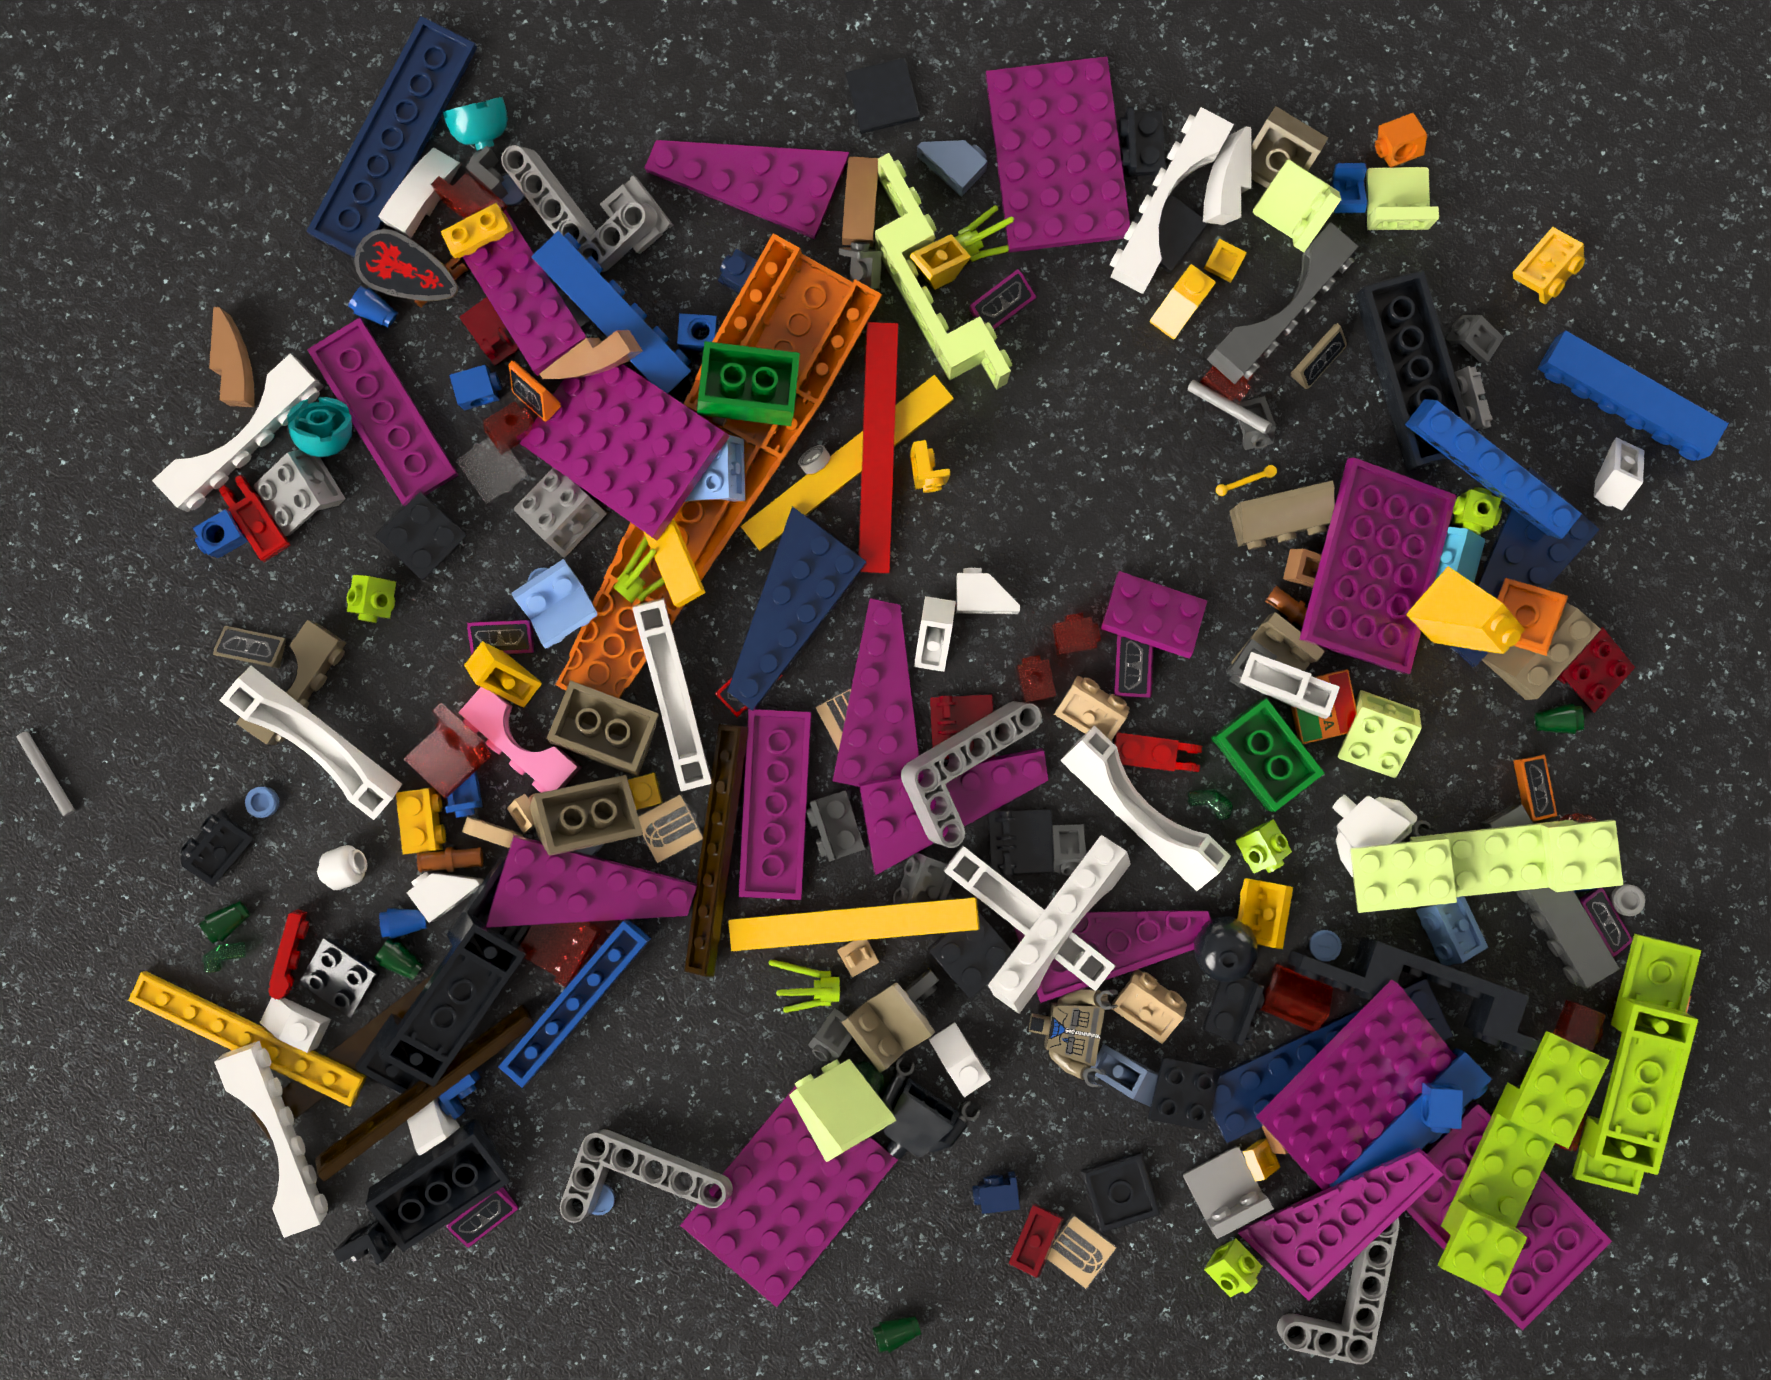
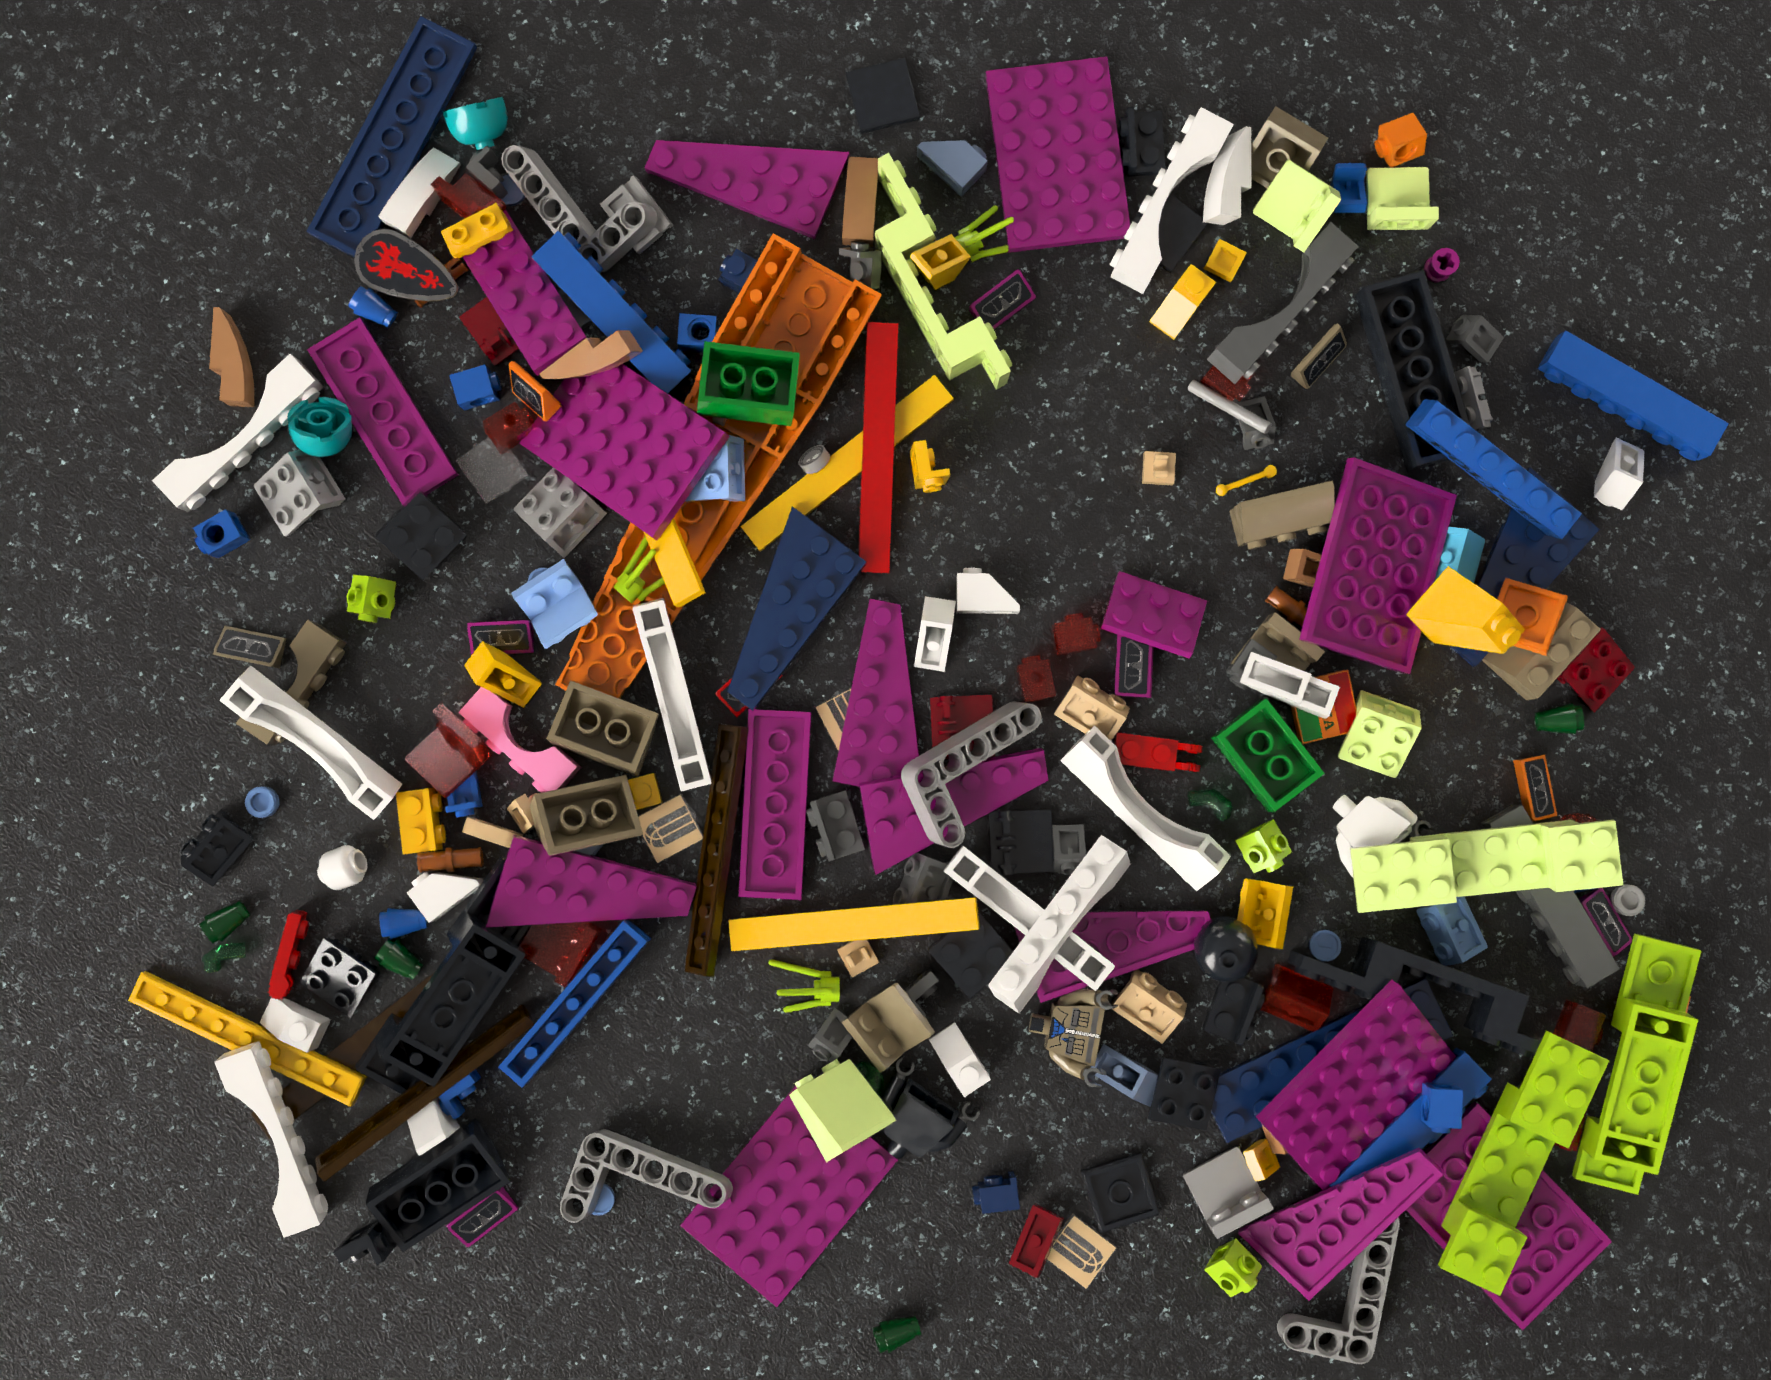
(45, 773): light grey bar -> none
(255, 520): red hinge -> none
(1158, 468): none -> tan tile
(1450, 265): none -> magenta bush
(1467, 511): lime brick -> none
(1551, 264): yellow bracket -> none

